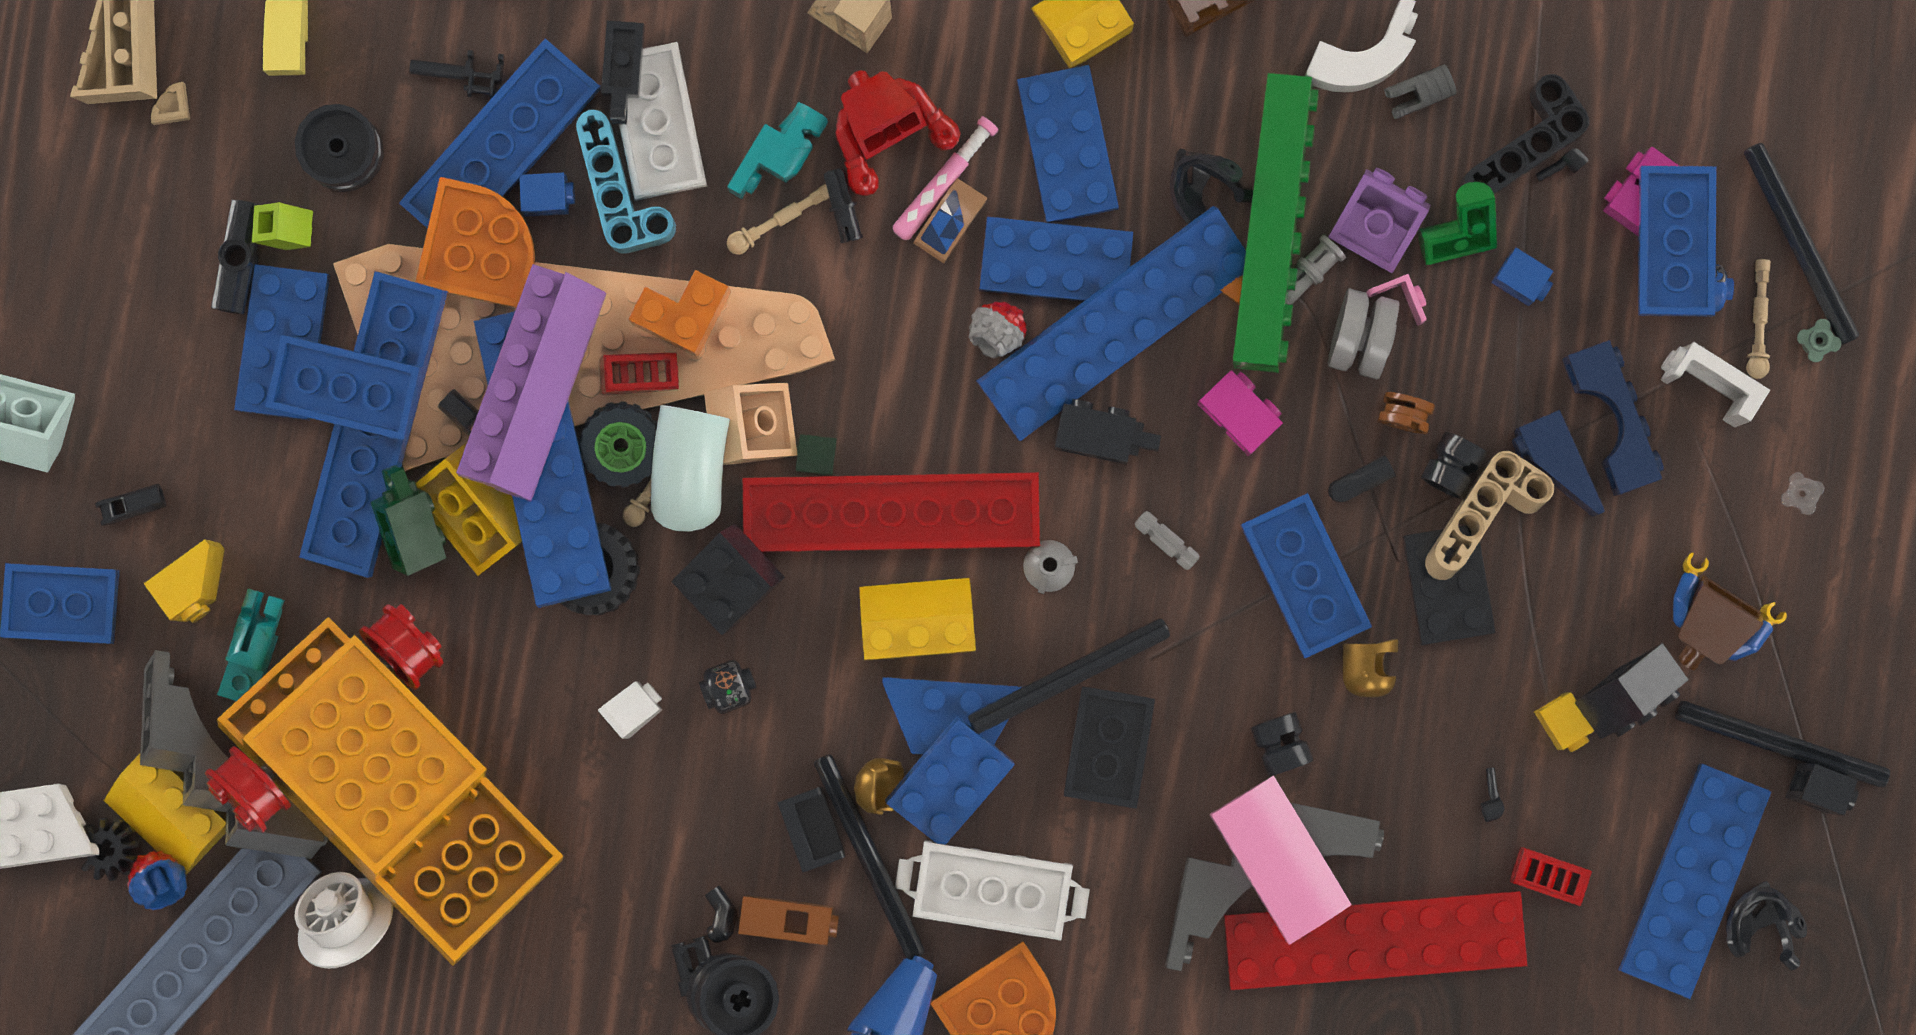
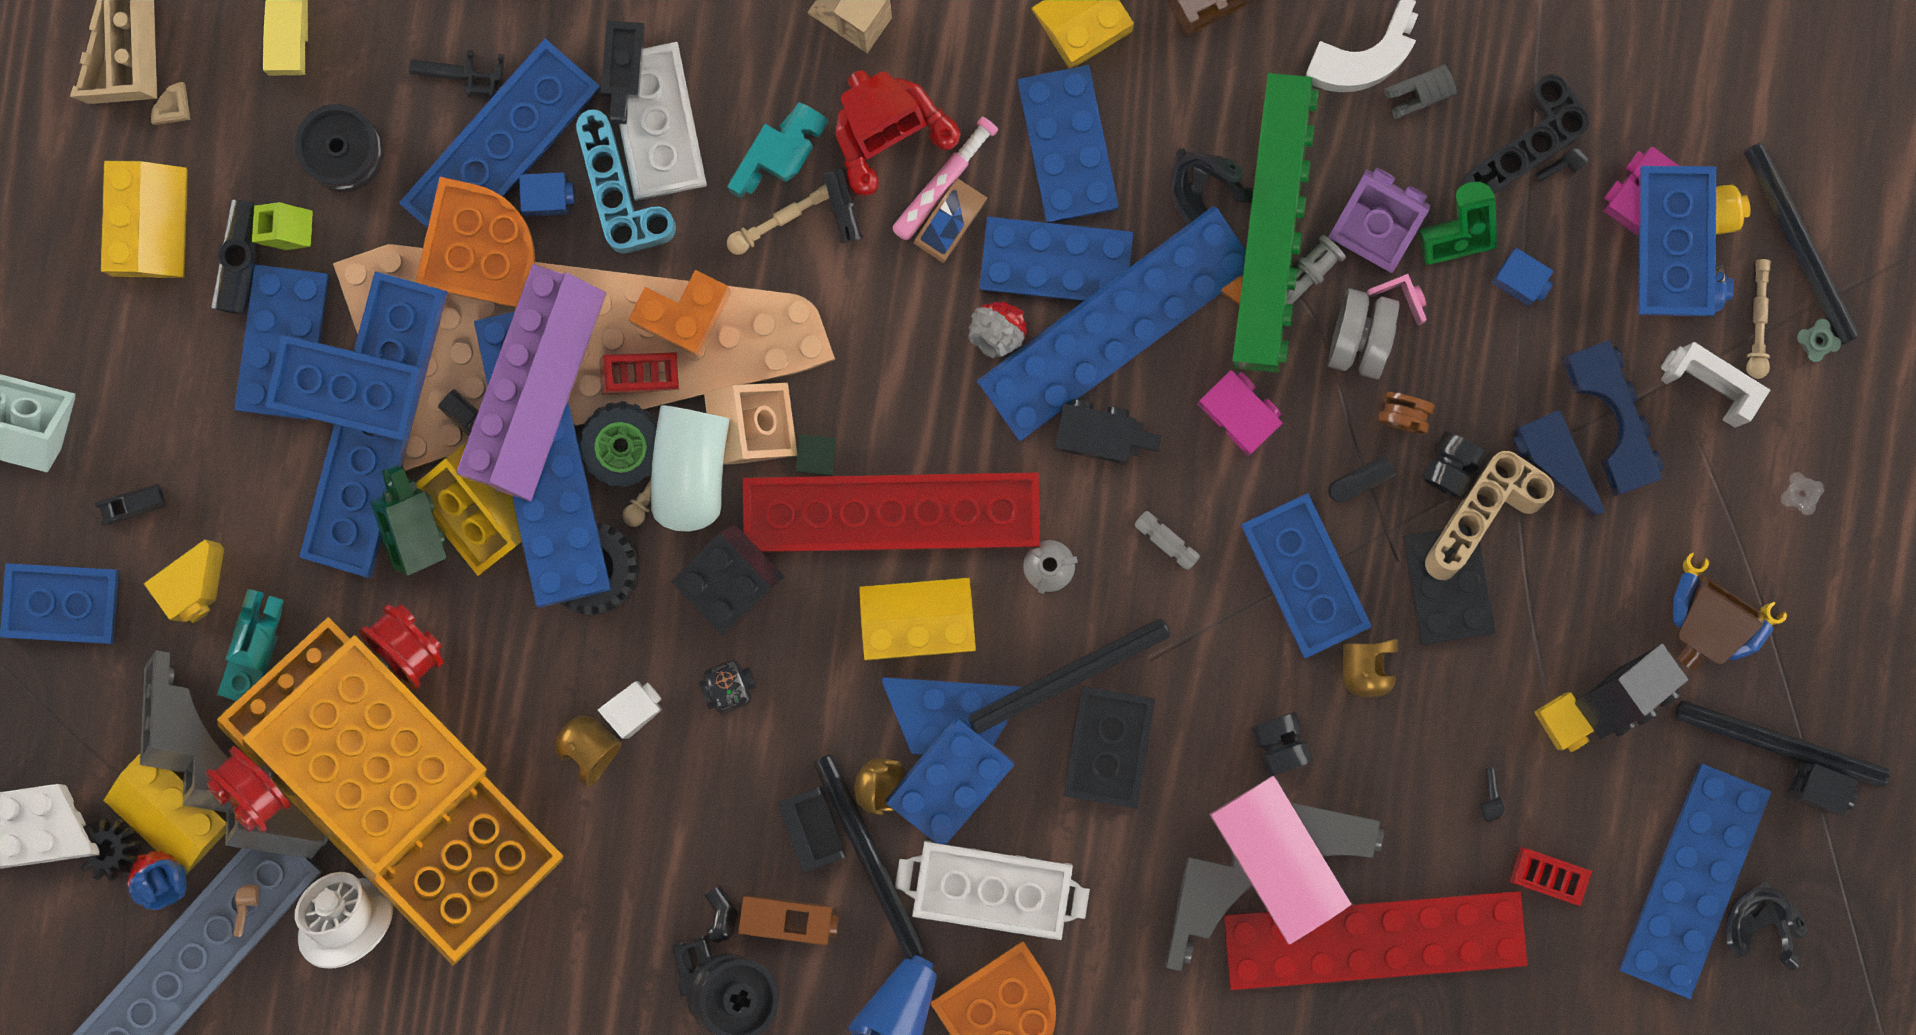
(144, 220): none -> yellow slope
(246, 896): none -> medium nougat hand
(587, 744): none -> pearl gold helmet
(1730, 209): none -> yellow head

